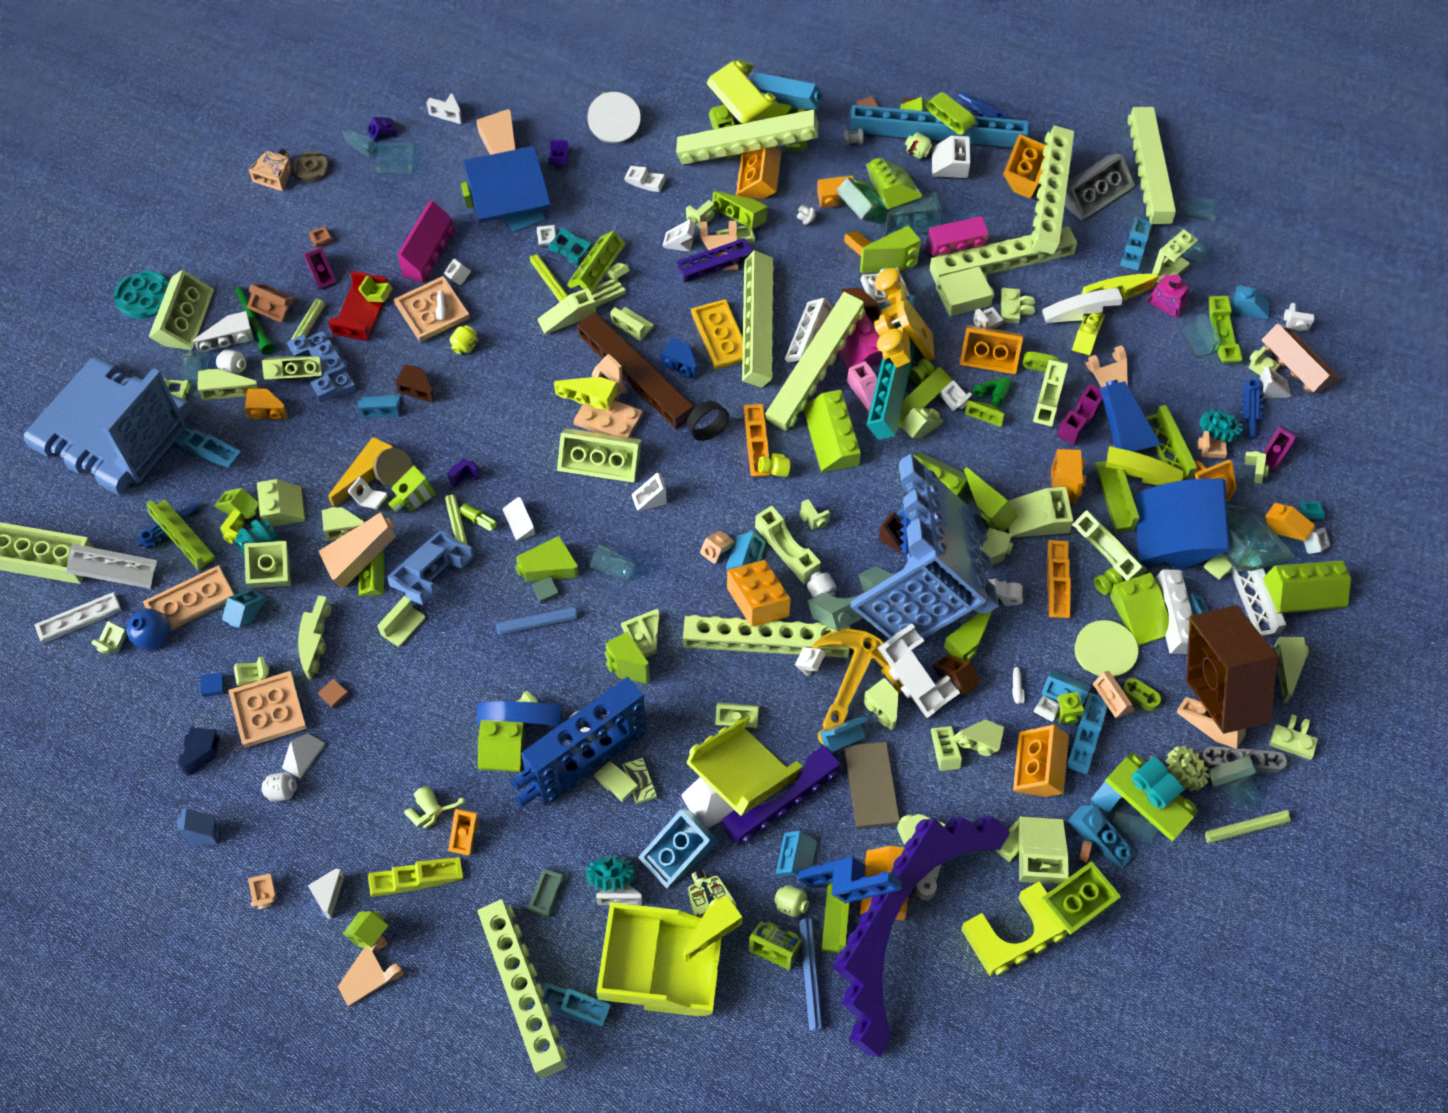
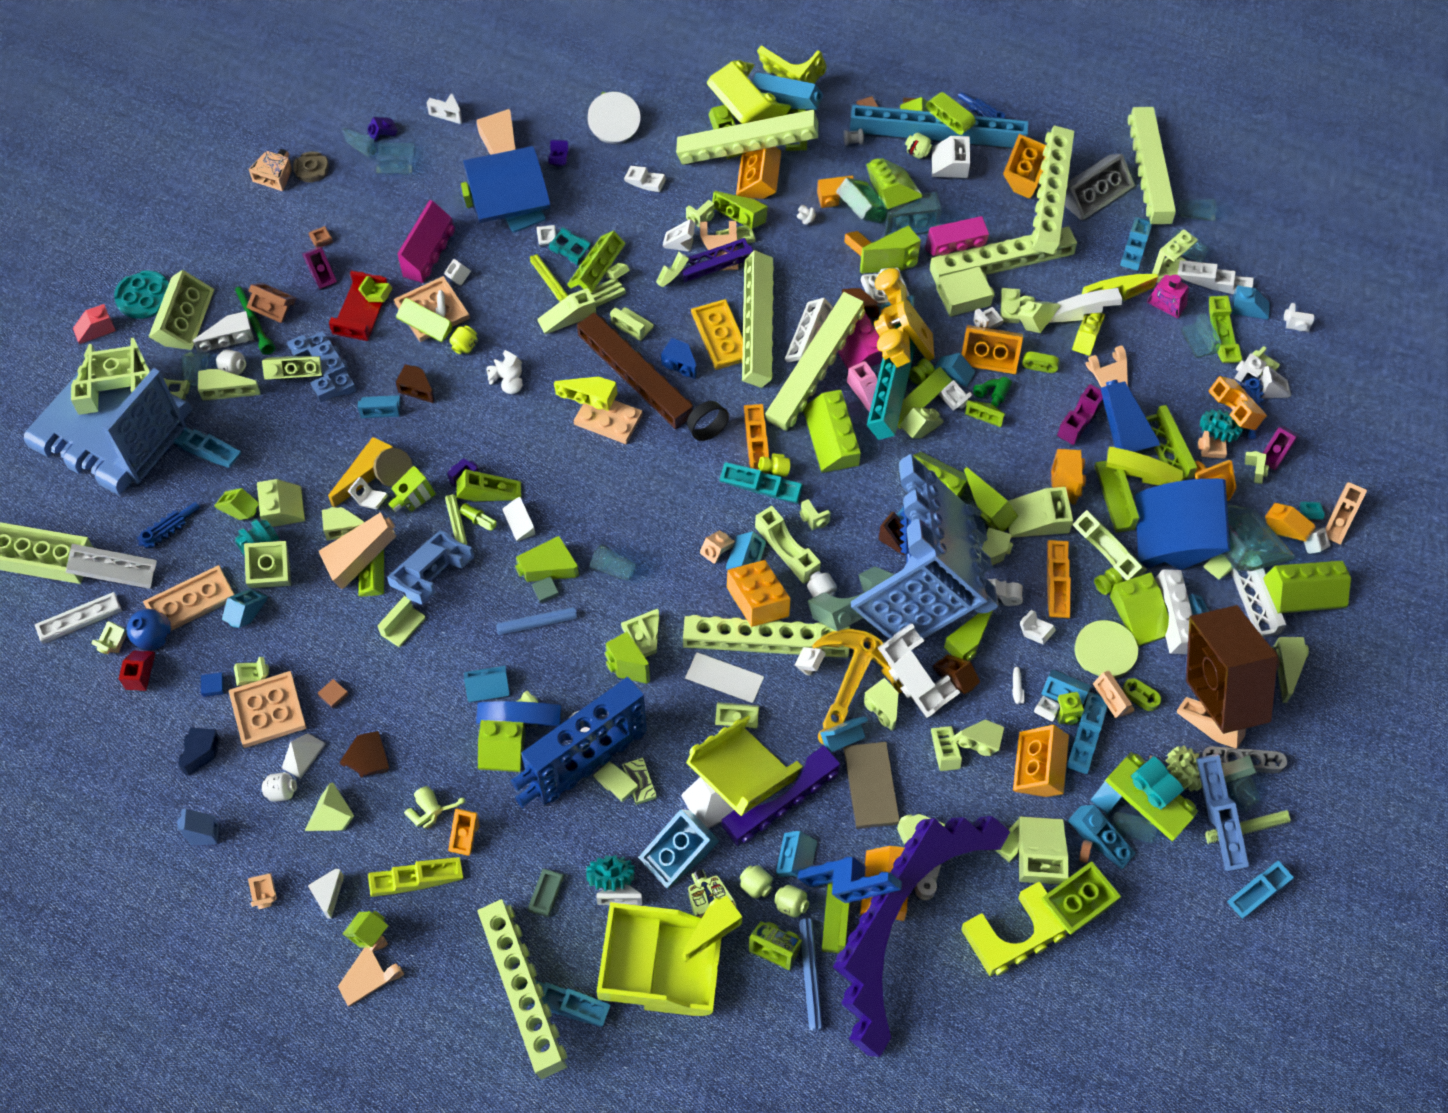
(93, 324): none -> coral slope
(106, 371): none -> yellowish green wedge
(136, 670): none -> red slope
(180, 533): lime fence -> none
(232, 526): neon yellow bracket -> none
(264, 405): light orange slope -> none
(309, 318): yellowish green axle -> none
(310, 636): yellowish green slope -> none
(331, 812): none -> yellowish green slope
(366, 755): none -> reddish brown slope
(424, 320): none -> slope
(486, 487): none -> lime slope
(486, 683): none -> dark azure panel
(510, 370): none -> white animal
(599, 455): yellowish green slope -> none
(612, 371): light nougat flag -> none
(650, 494): white slope -> none
(668, 274): none -> yellowish green slope
(724, 677): none -> white sticker
(756, 881): none -> yellowish green head
(761, 483): none -> teal slope
(805, 72): none -> neon yellow bracket
(956, 368): none -> dark azure slope
(1035, 628): none -> white bracket
(1037, 314): none -> yellowish green slope
(1050, 392): yellowish green arch -> none
(1210, 277): none -> white slope
(1222, 812): none -> medium blue bracket
(1245, 410): none -> light orange arch
(1252, 365): none -> white bracket
(1260, 890): none -> dark azure slope
(1294, 741): yellowish green hinge -> none
(1300, 359): slope -> none
(1344, 512): none -> light nougat slope

